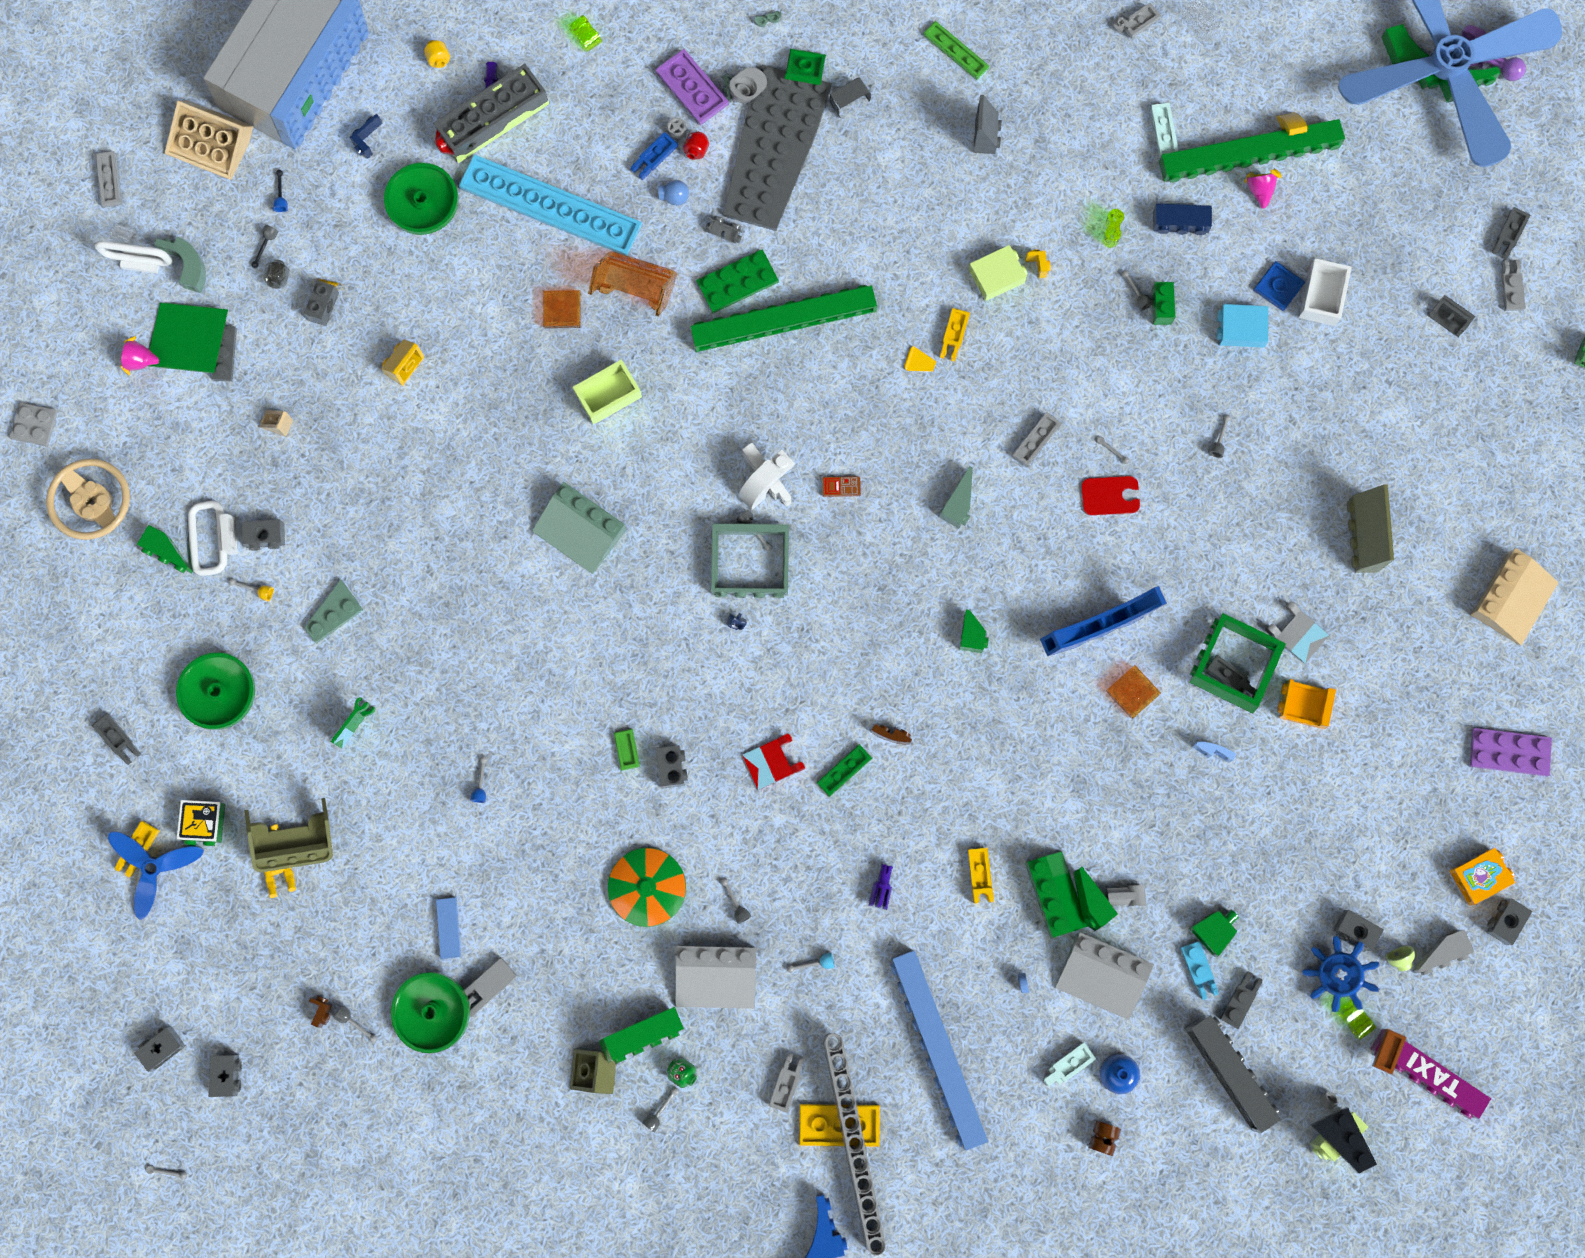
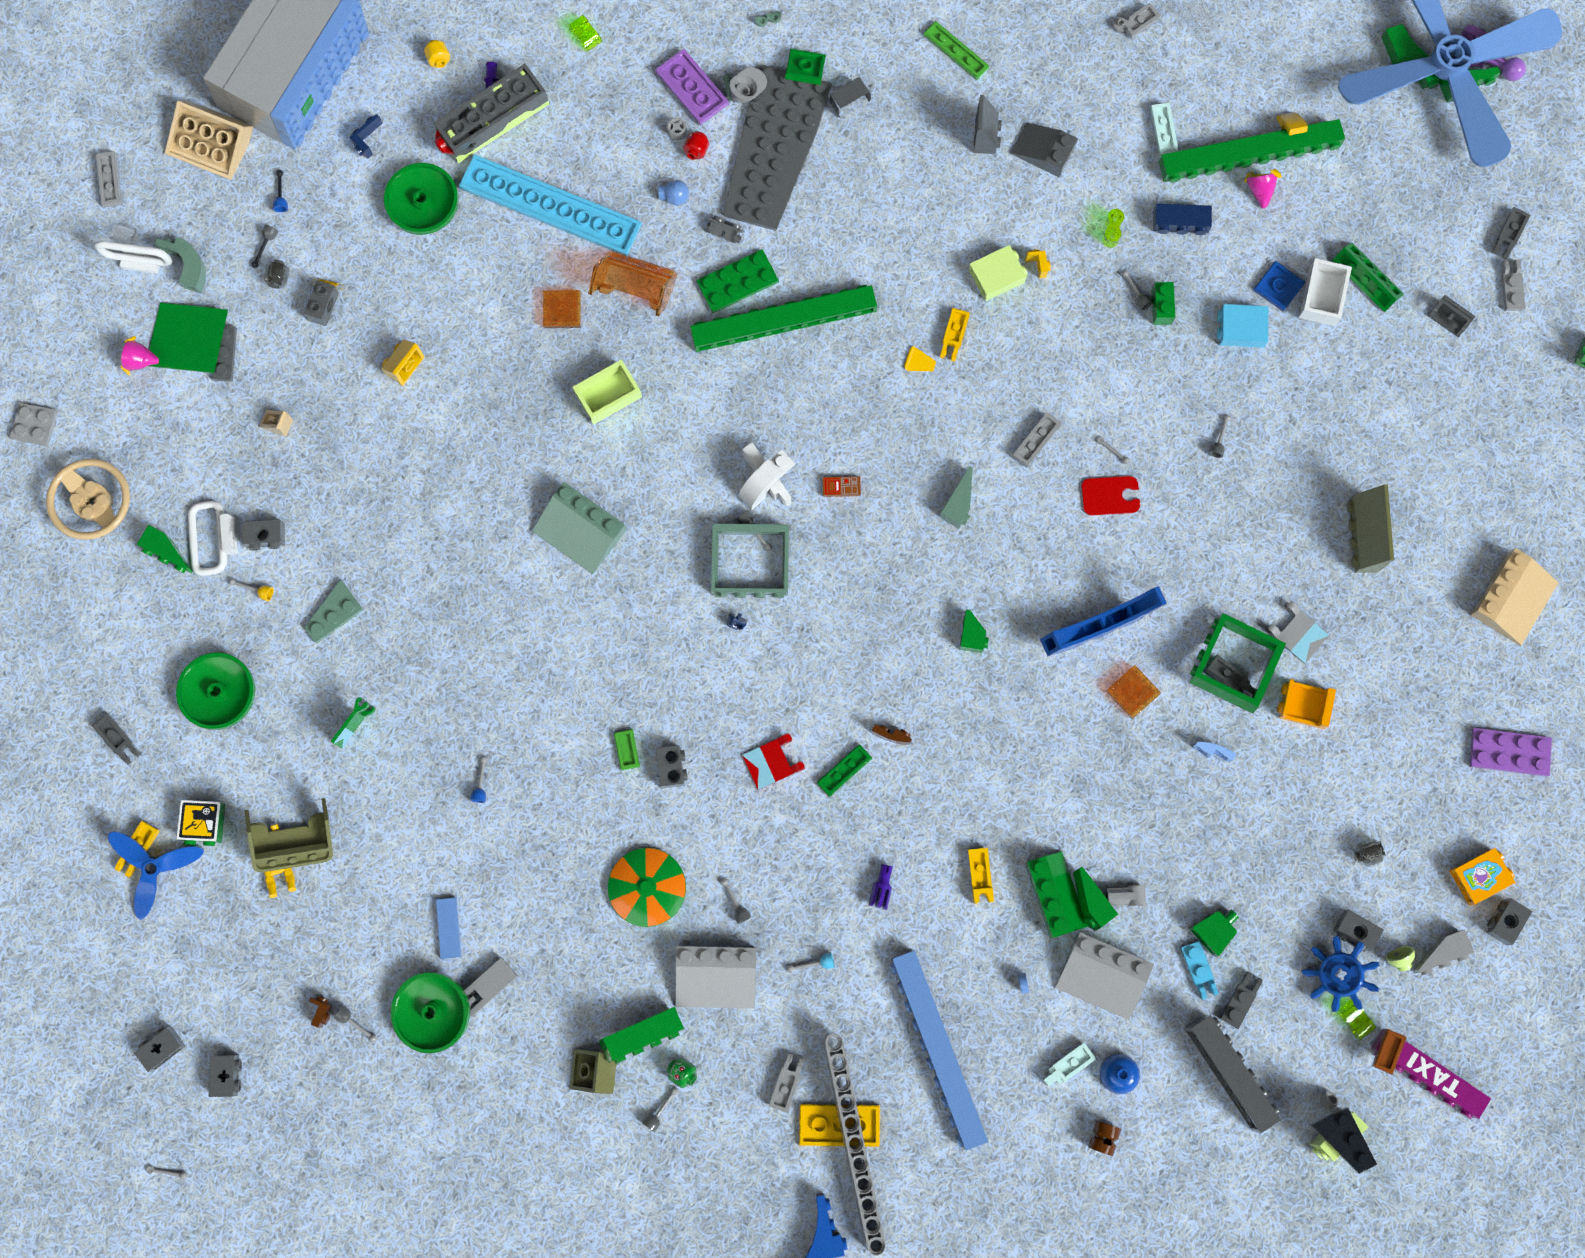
(654, 155): blue hinge -> none
(1045, 147): none -> dark grey slope
(1369, 277): none -> green fence
(1370, 852): none -> clear smoke head

